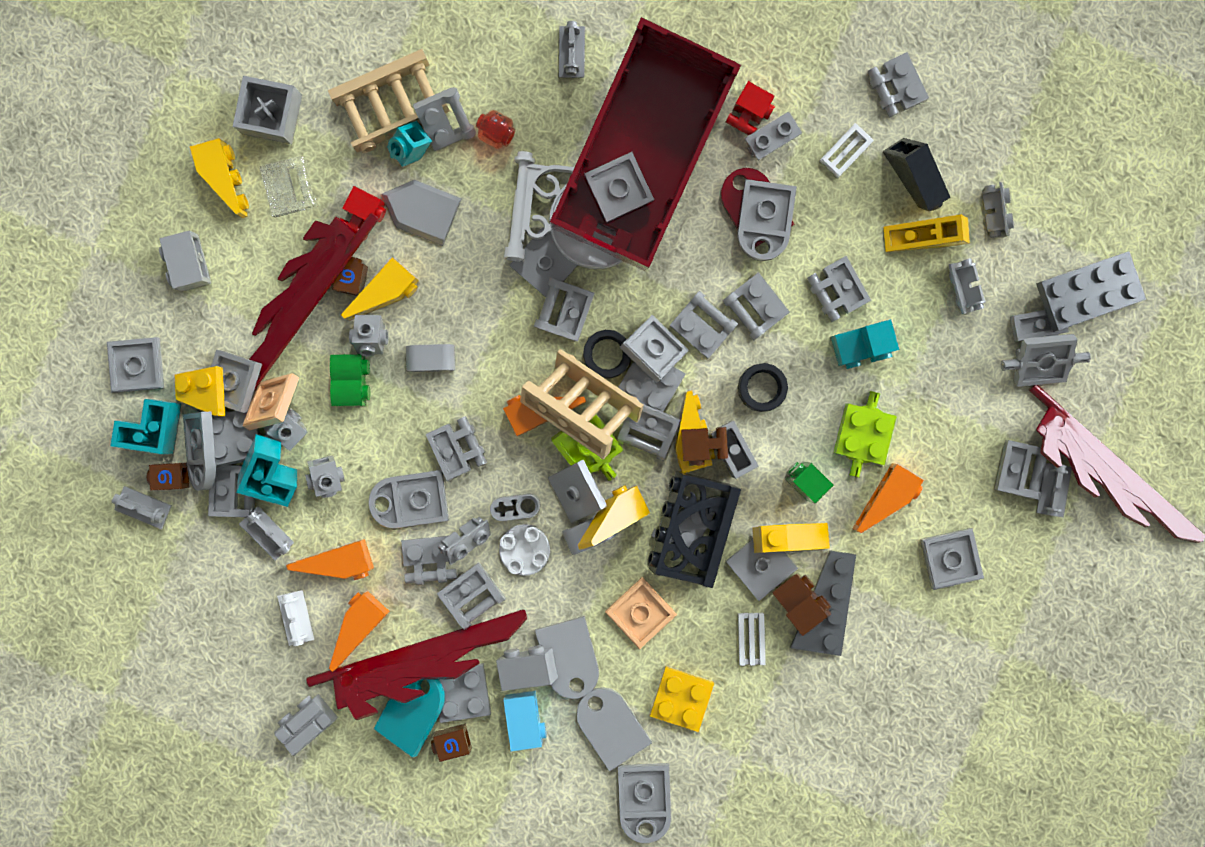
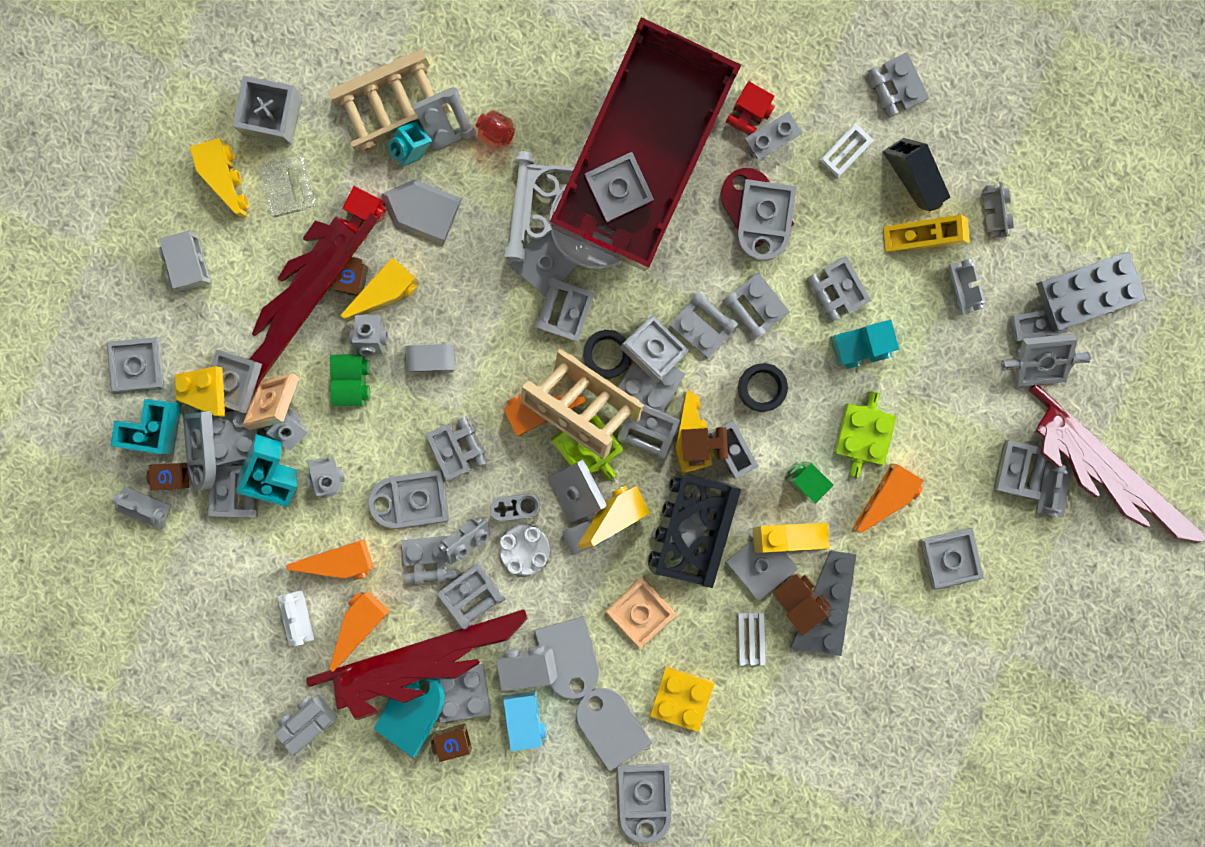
(266, 533): light grey hinge -> none
(571, 50): light grey hinge -> none

